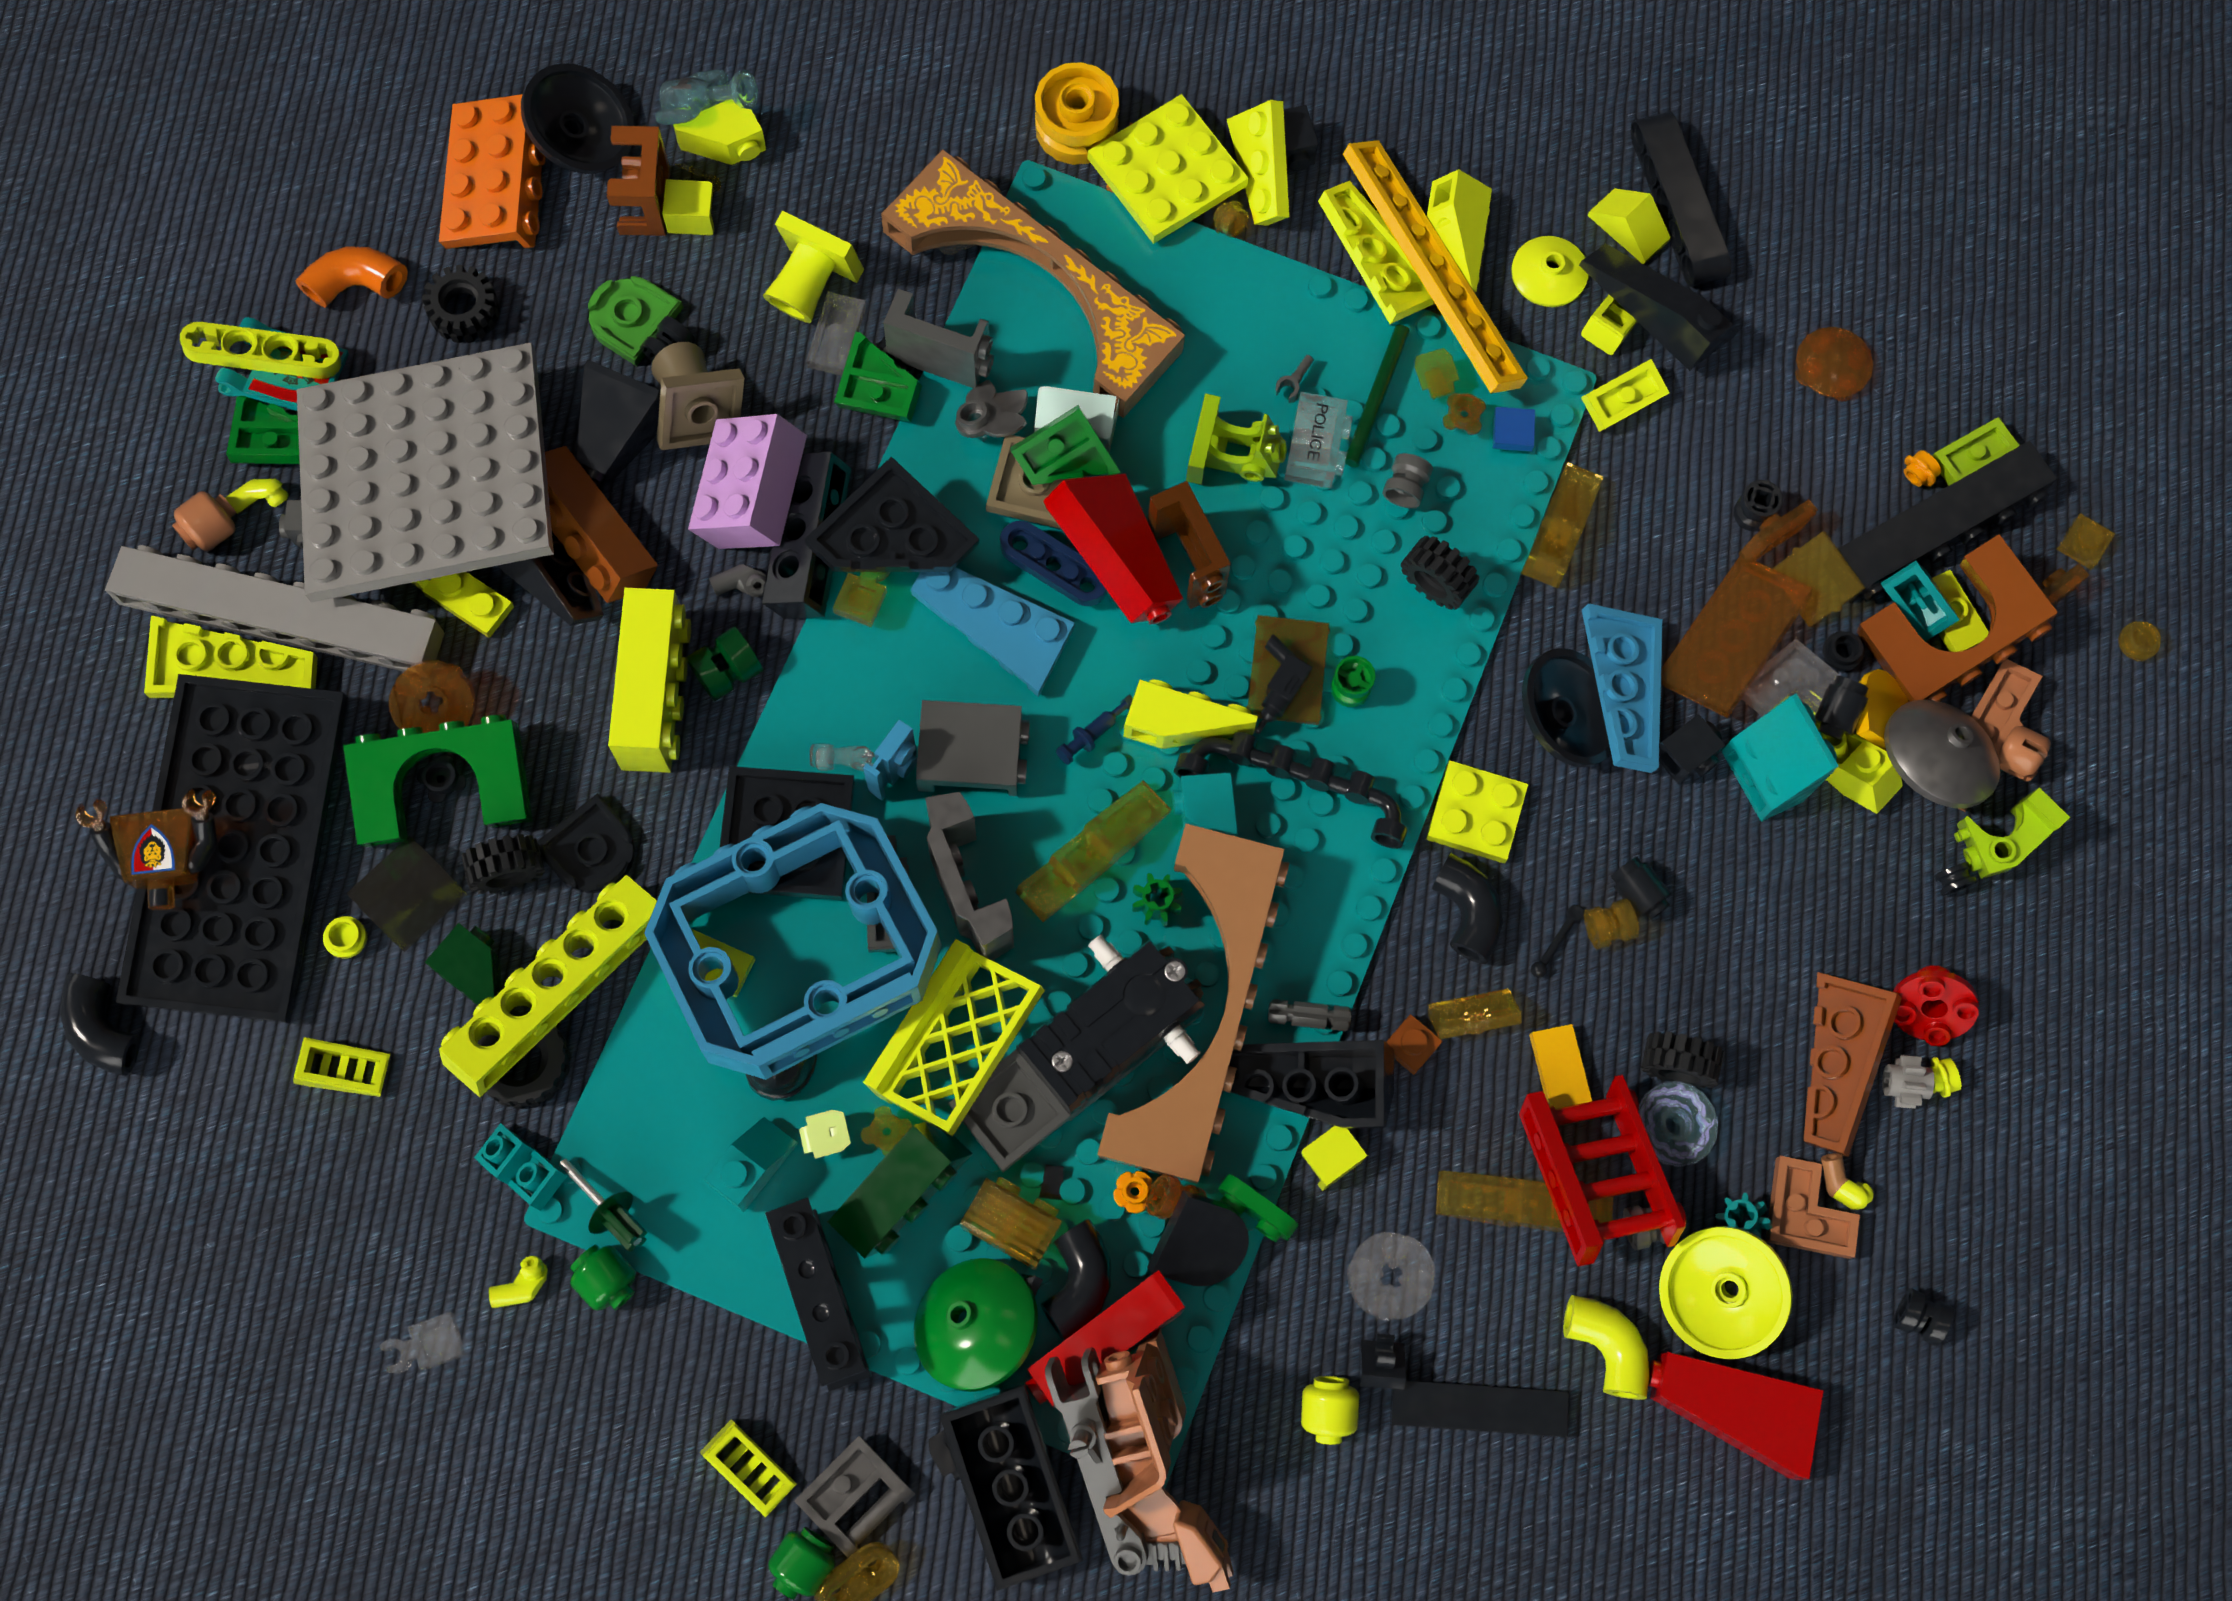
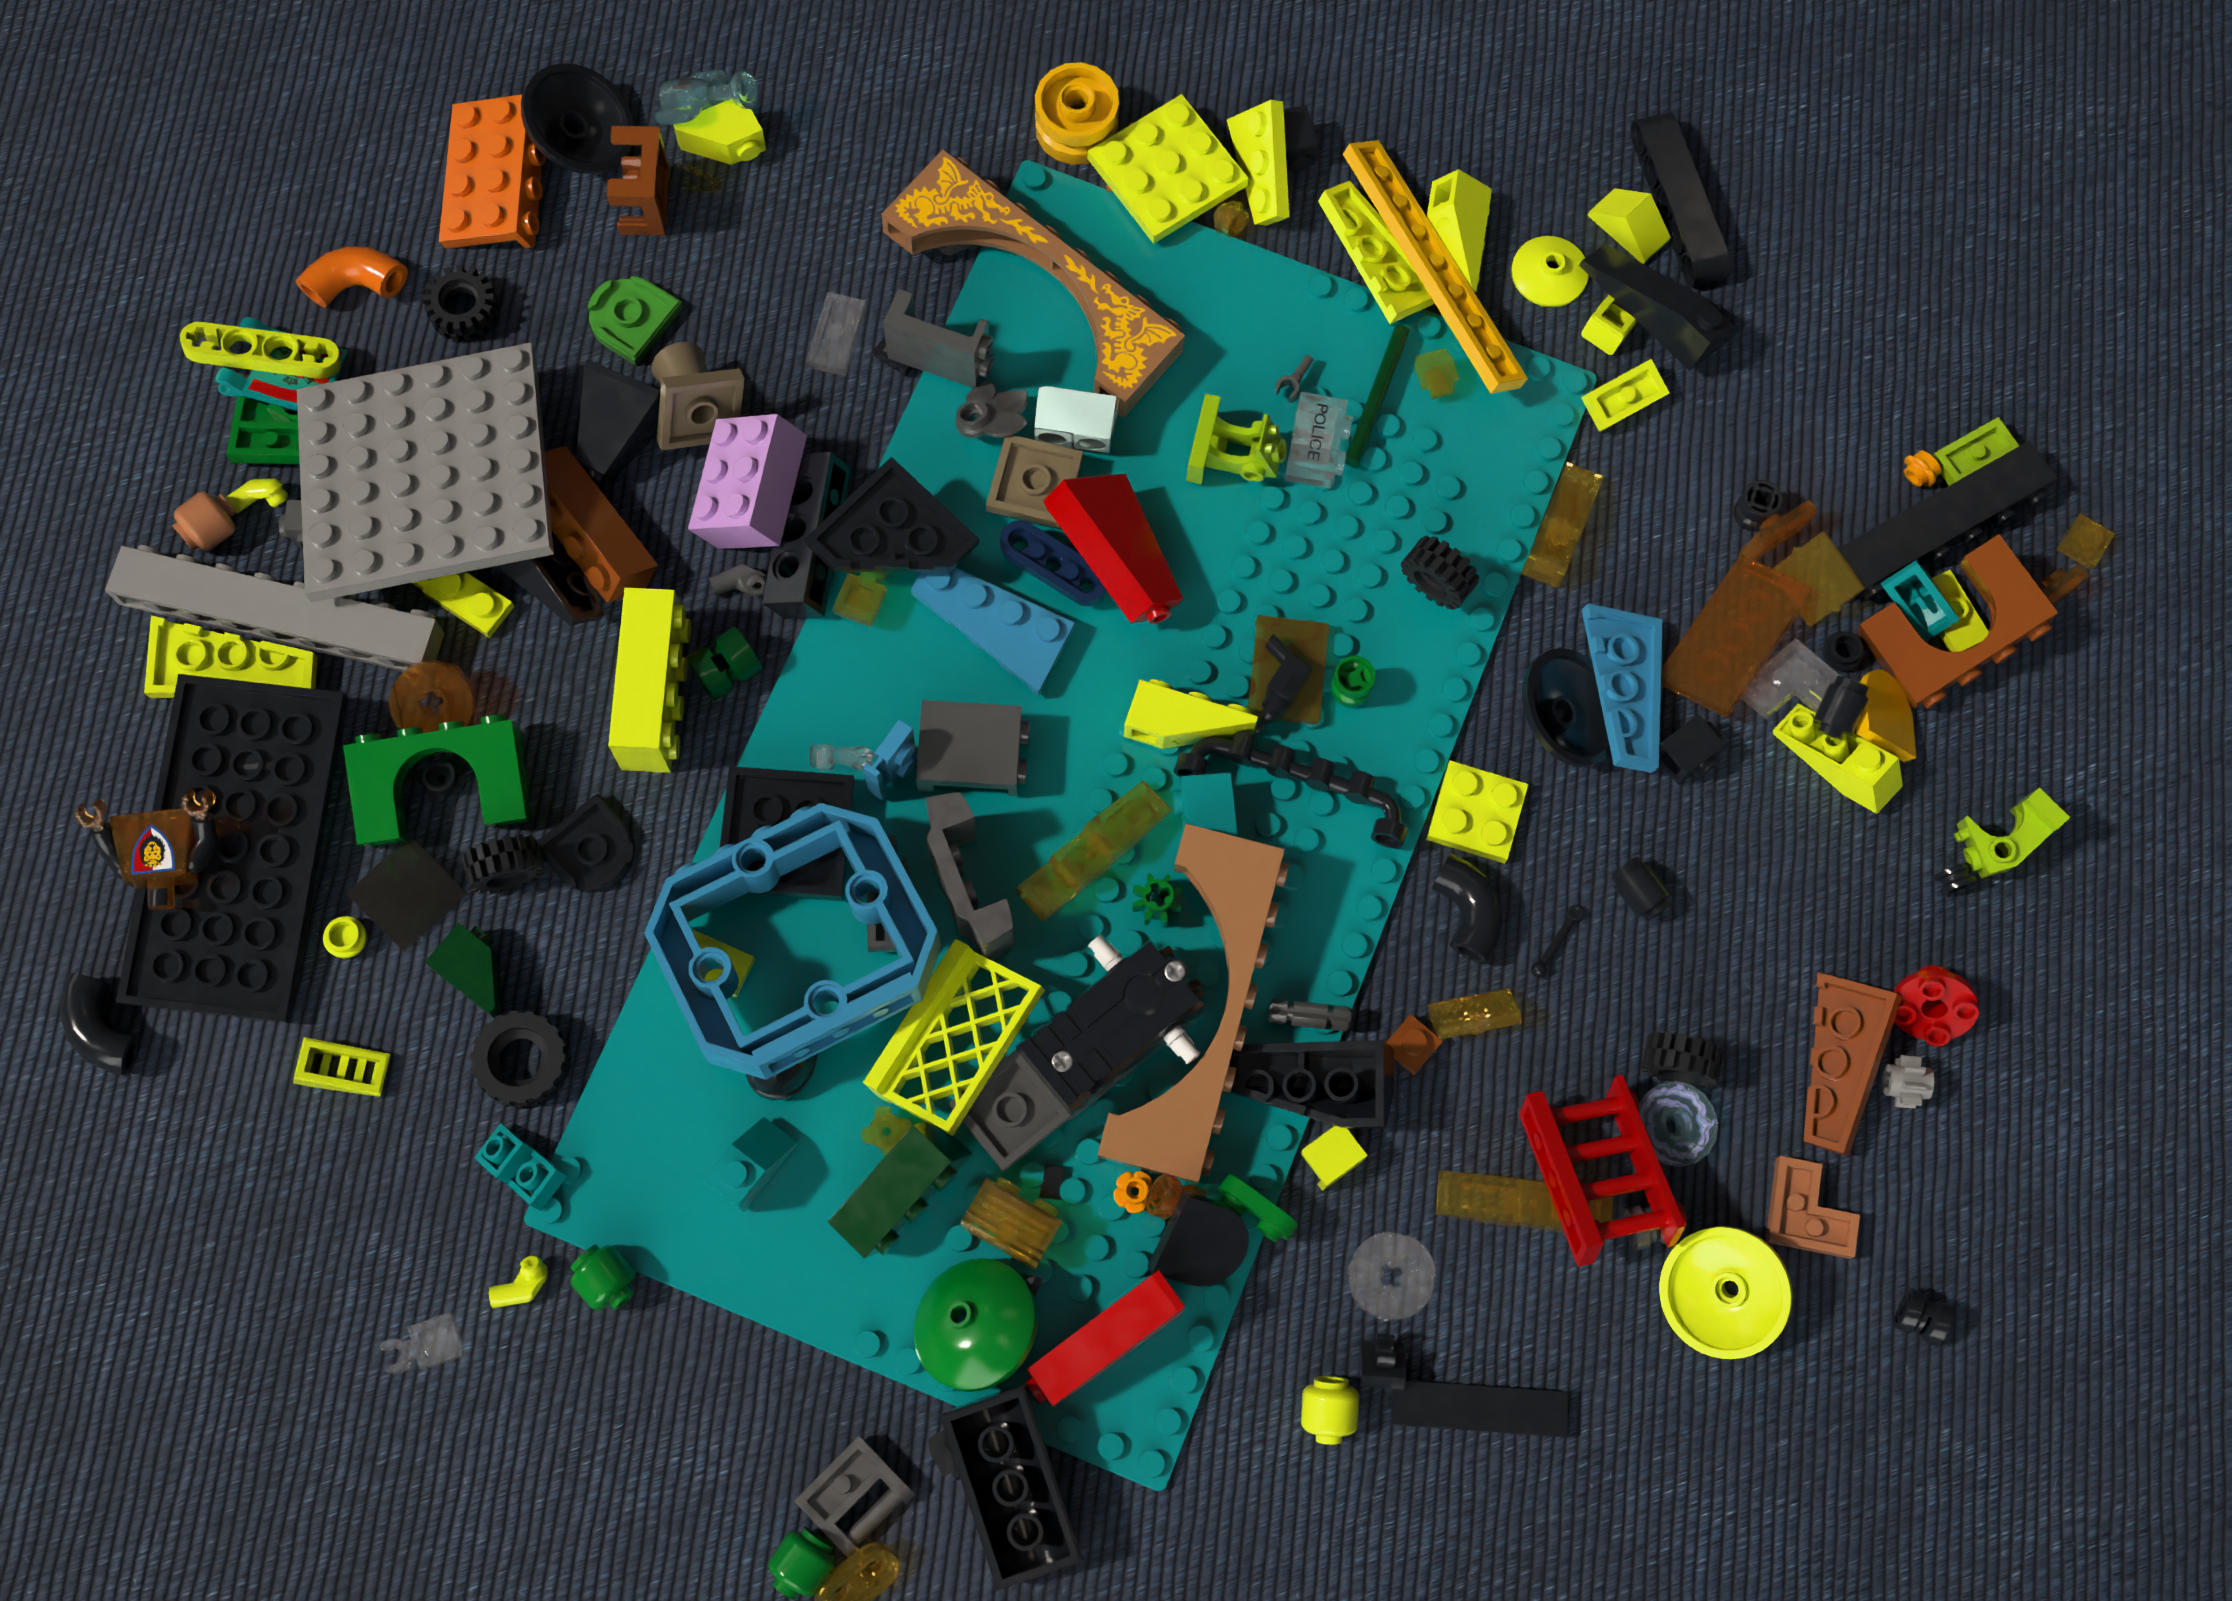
(483, 1066): neon yellow brick -> none
(611, 1212): dark green piece -> none
(668, 332): black wheel -> none
(688, 207): neon yellow panel -> none
(720, 1441): neon yellow slope -> none
(809, 267): neon yellow plant -> none
(818, 1295): black fence -> none
(825, 1134): yellowish green piece -> none
(876, 384): green wing -> none
(1064, 450): green wing -> none
(1085, 737): dark blue piece -> none
(1086, 1283): black cylinder -> none
(1122, 1440): nougat piece -> none
(1181, 513): reddish brown panel -> none
(1407, 481): dark grey wheel -> none
(1468, 403): clear orange plate -> none
(1513, 429): blue tile -> none
(1560, 1066): yellow tile -> none
(1611, 923): clear yellow wheel -> none
(1616, 1339): neon yellow cylinder -> none
(1738, 1208): teal gear -> none
(1747, 1410): red slope -> none
(1781, 758): teal slope -> none
(1834, 363): clear orange dish -> none
(1847, 1192): arm -> none
(1942, 753): flat silver dish -> none
(1945, 1076): neon yellow plate -> none
(1999, 714): nougat plate -> none
(2139, 640): clear yellow plate -> none

